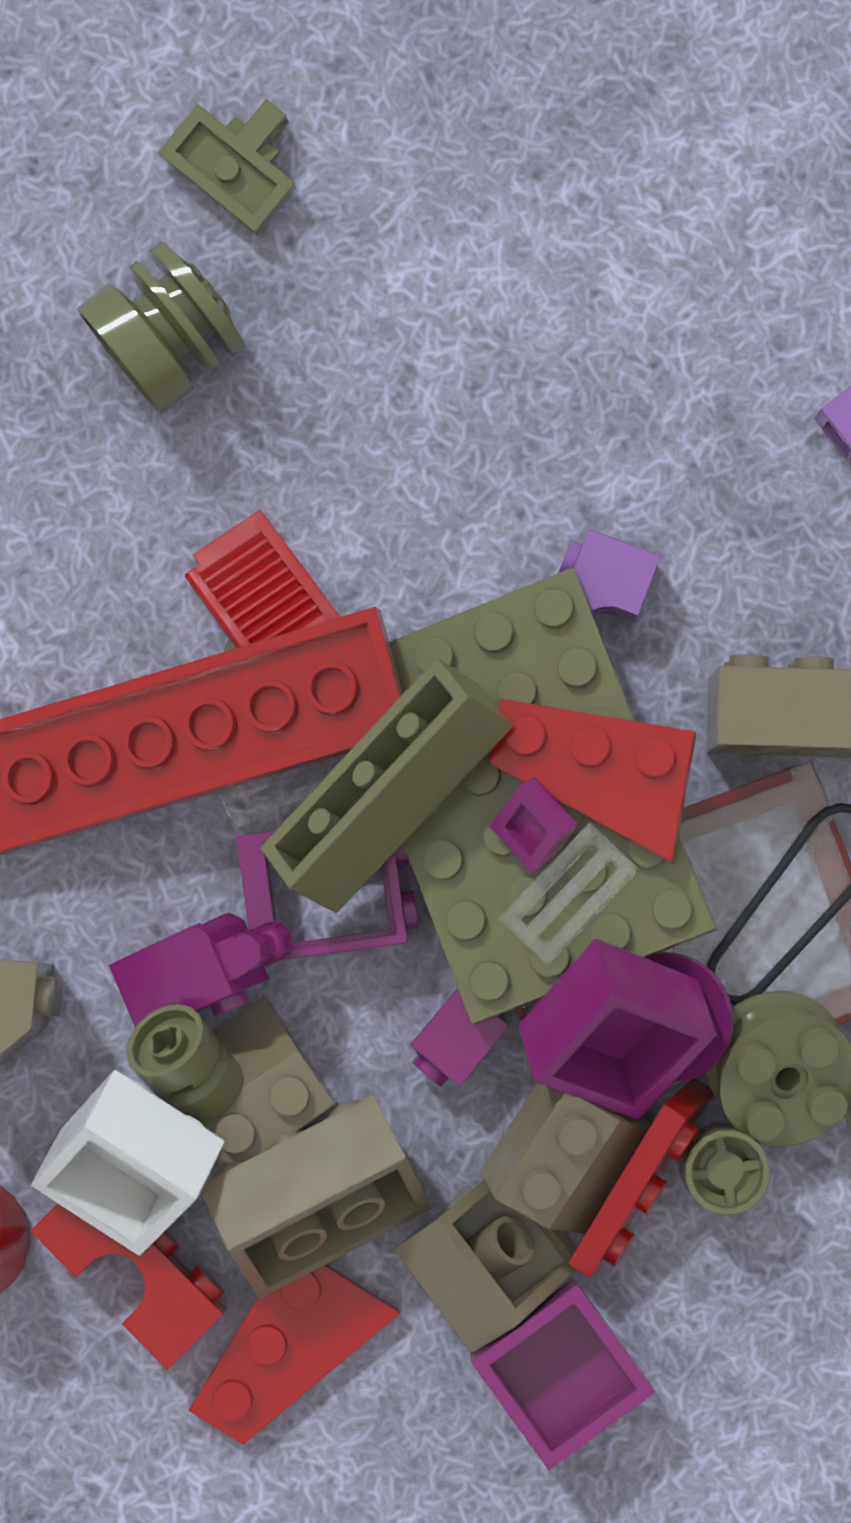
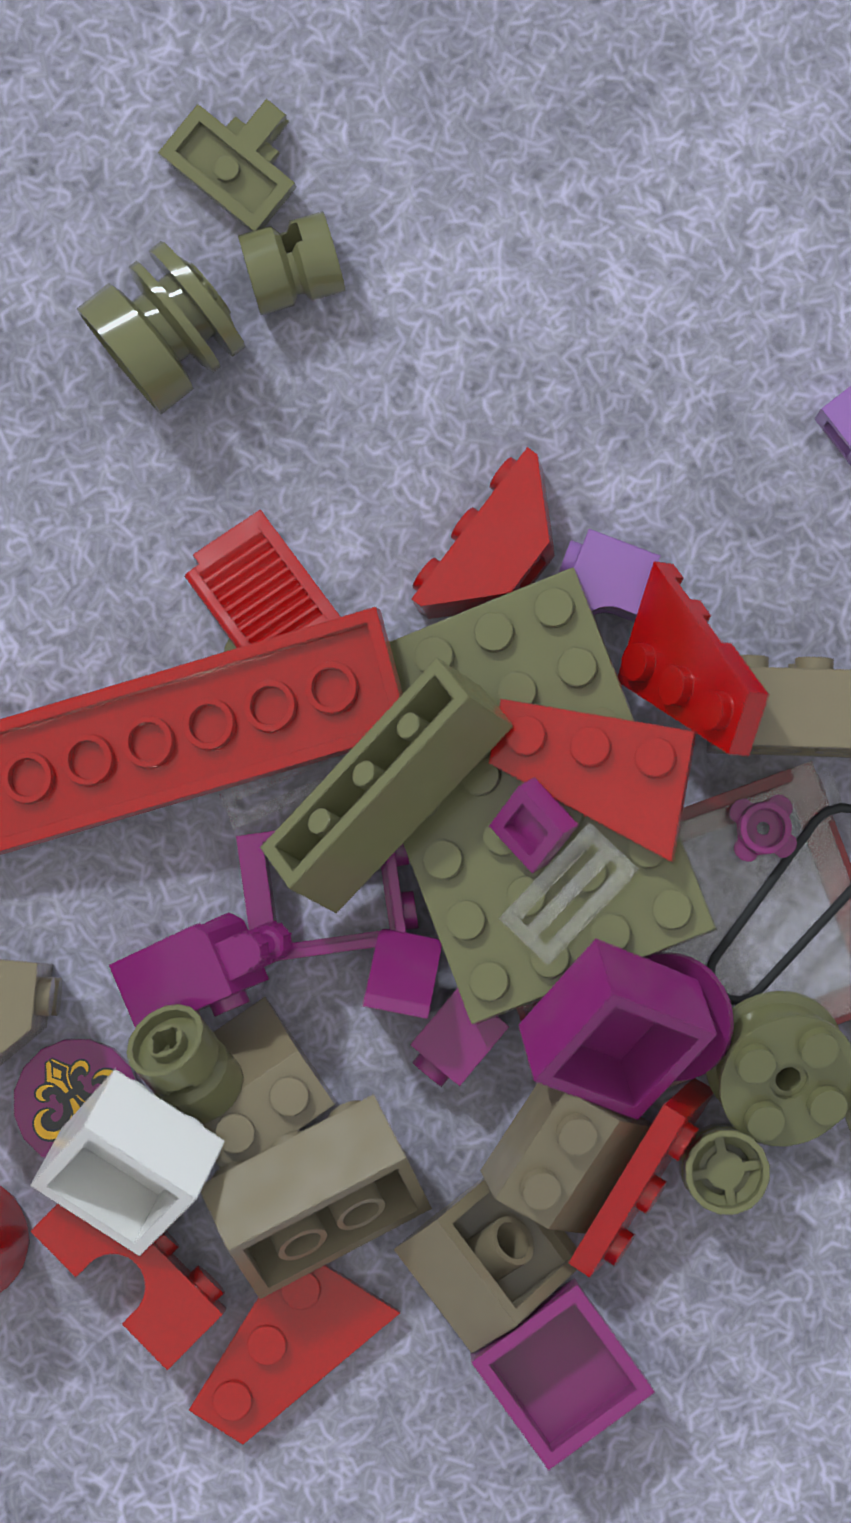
(58, 1084): none -> tile
(292, 263): none -> olive wheel
(403, 973): none -> magenta slope
(493, 548): none -> red slope
(687, 669): none -> red wing
(777, 839): none -> magenta plate

